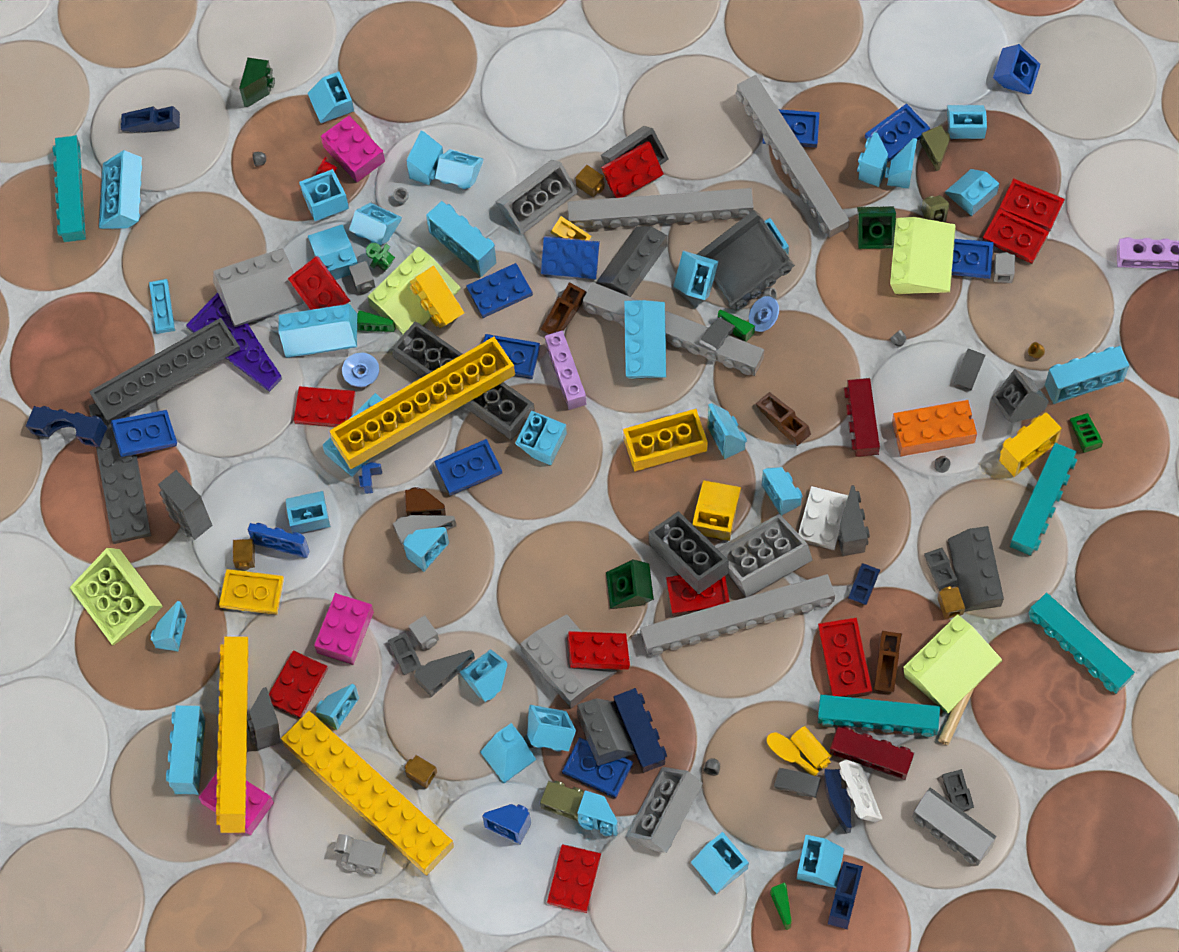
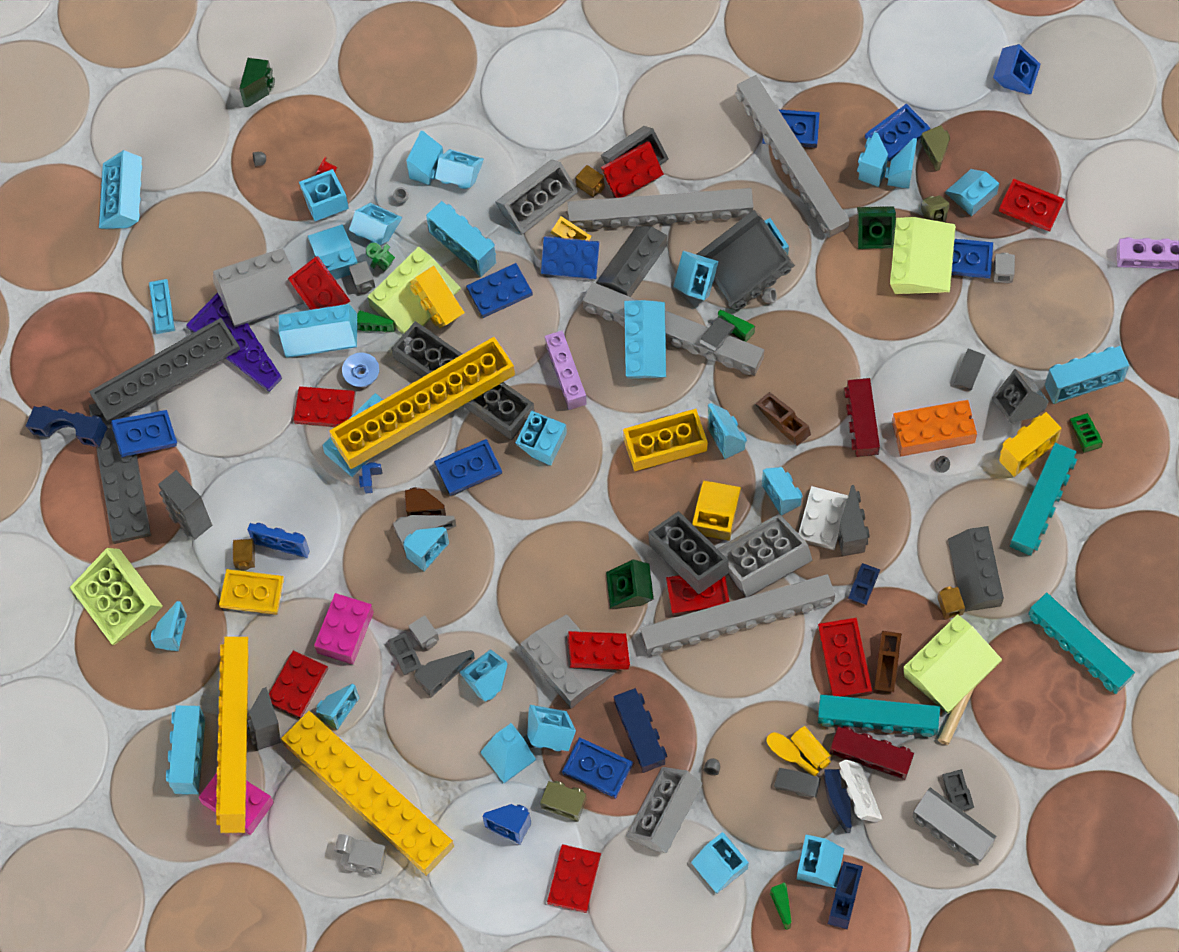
(69, 188): teal brick -> none
(151, 120): dark blue slope -> none
(307, 512): medium azure slope -> none
(330, 98): medium azure slope -> none
(352, 148): dark pink brick -> none
(420, 771): pearl gold brick -> none
(521, 353): blue tile -> none
(564, 309): reddish brown slope -> none
(597, 814): medium azure slope -> none
(604, 730): dark grey slope -> none
(764, 313): light blue dish -> none
(898, 338): dark grey hinge -> none
(940, 568): dark grey slope -> none
(966, 121): medium azure slope -> none
(1015, 236): red plate -> none
(1036, 350): pearl gold hinge -> none

